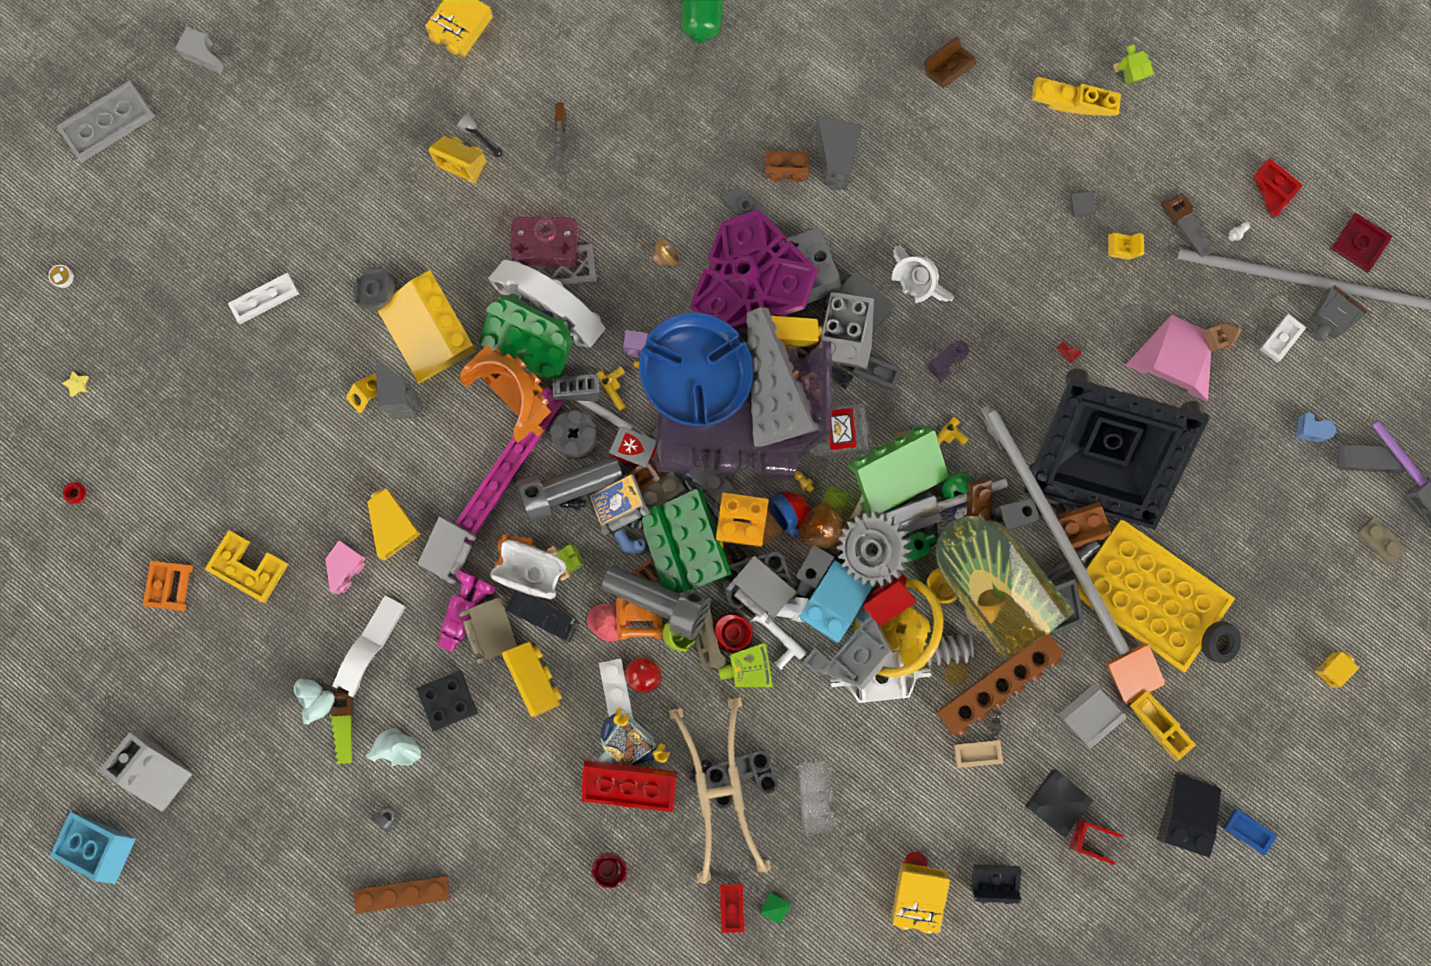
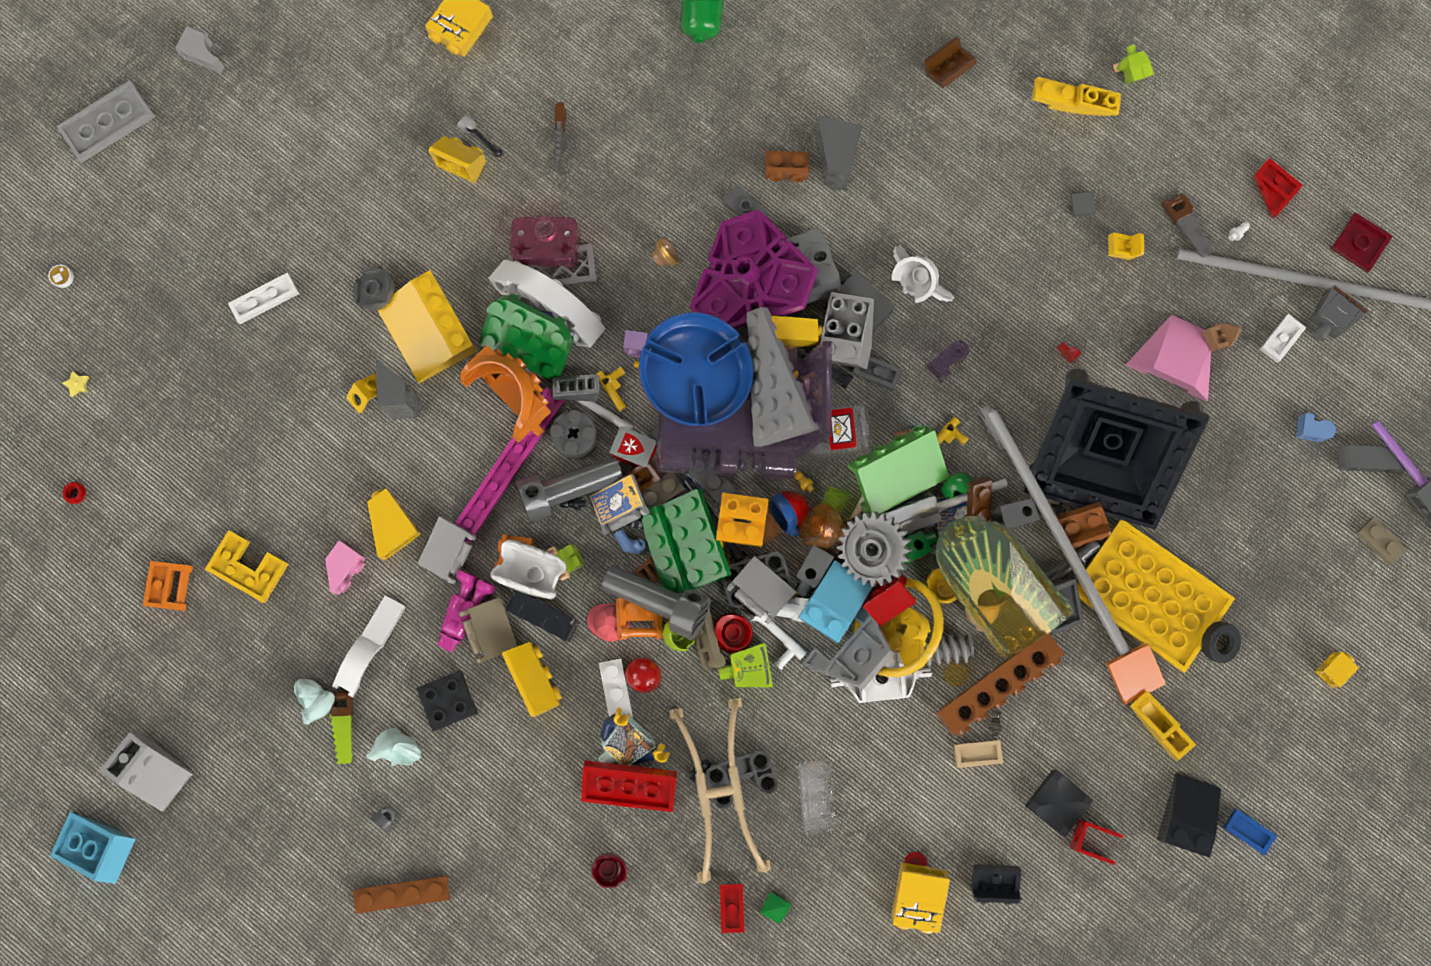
(1092, 716): light grey slope -> none

